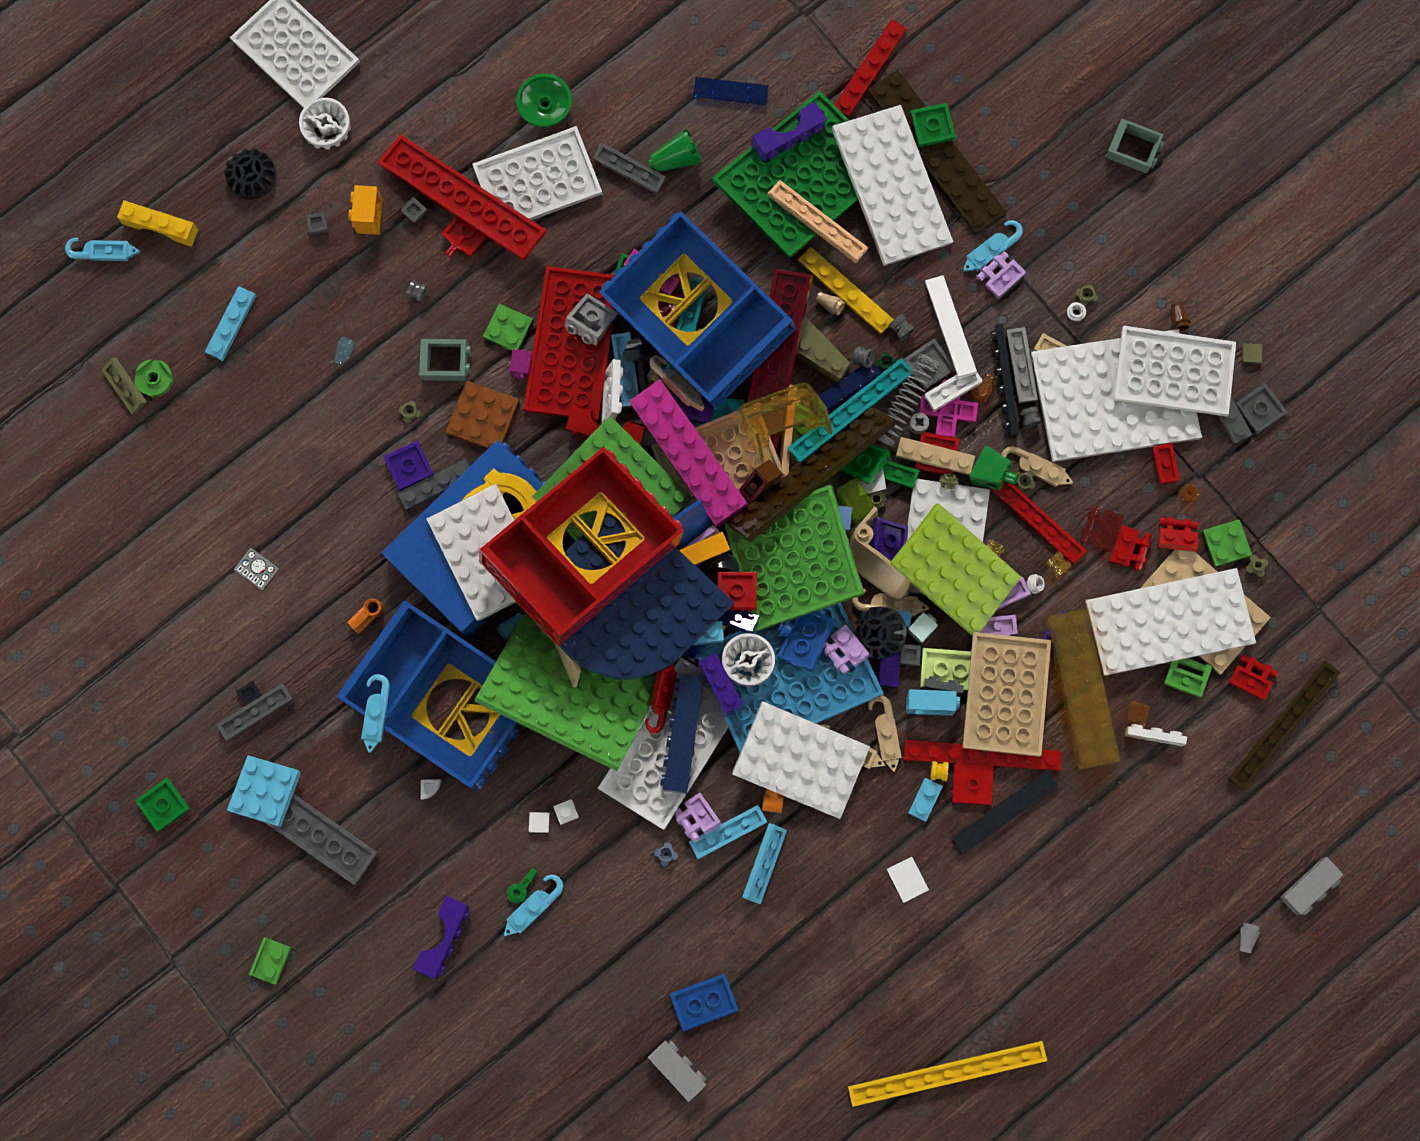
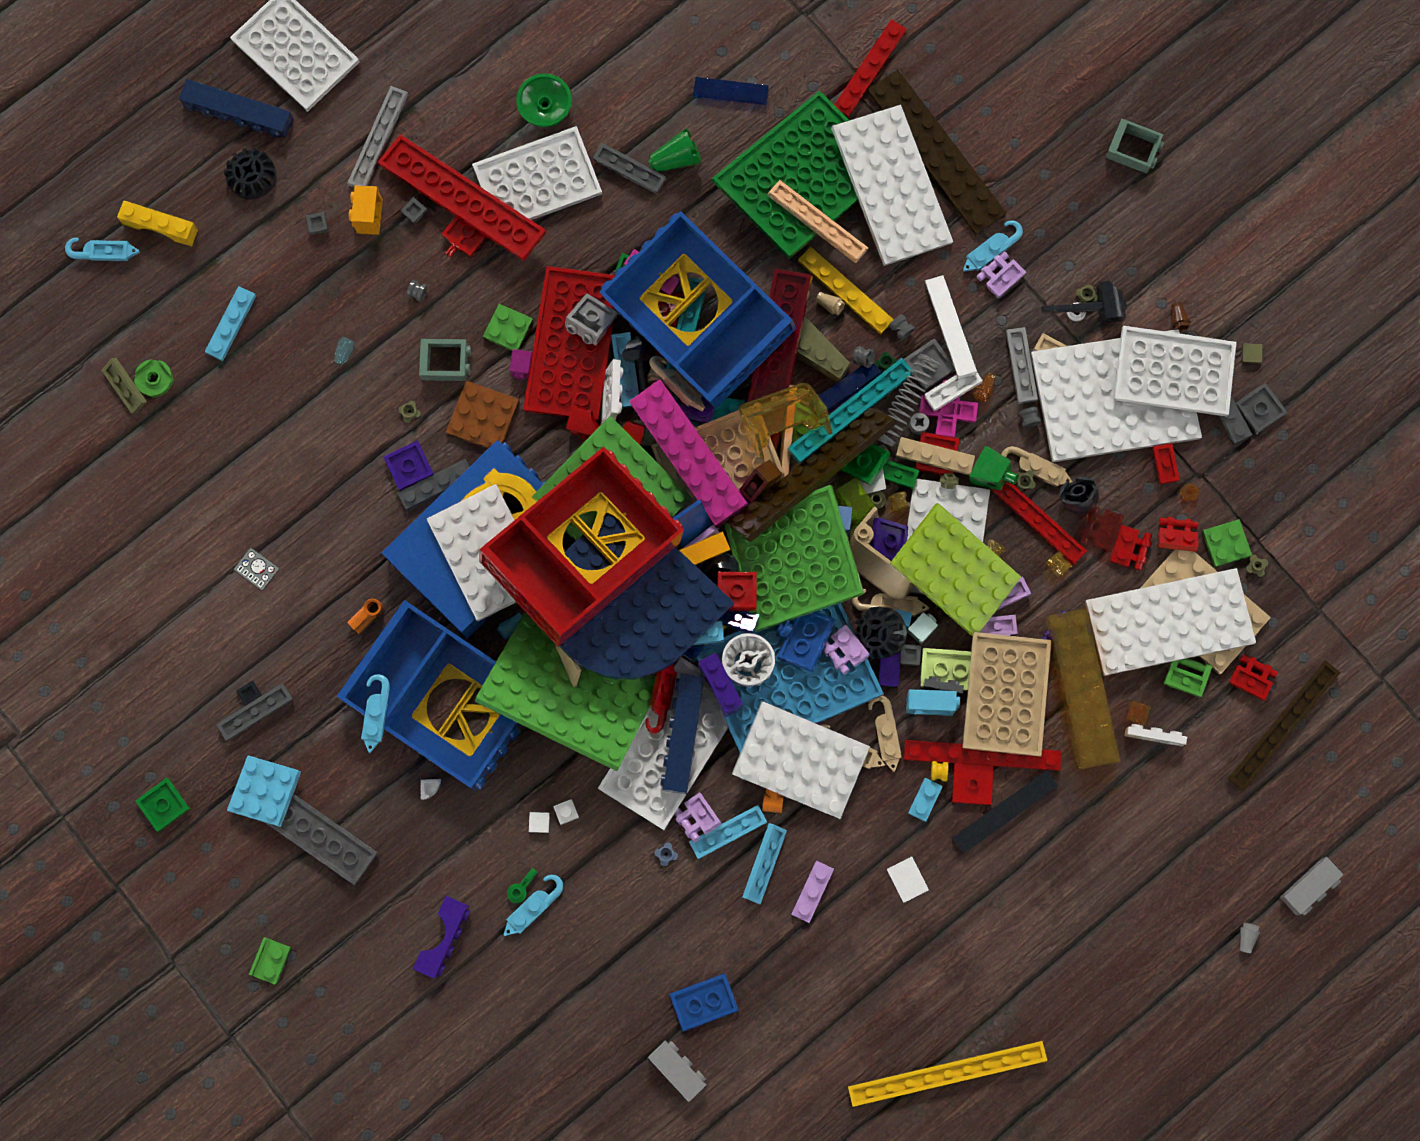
(236, 108): none -> dark blue brick
(319, 113): white gear -> none
(378, 137): none -> light grey tile
(770, 143): dark purple arch -> none
(812, 891): none -> lavender plate
(899, 502): none -> clear yellow wheel
(933, 125): green plate -> none
(1005, 388): black plate -> none
(1035, 583): white plate -> none
(1080, 495): none -> black cylinder
(1109, 303): none -> black piece

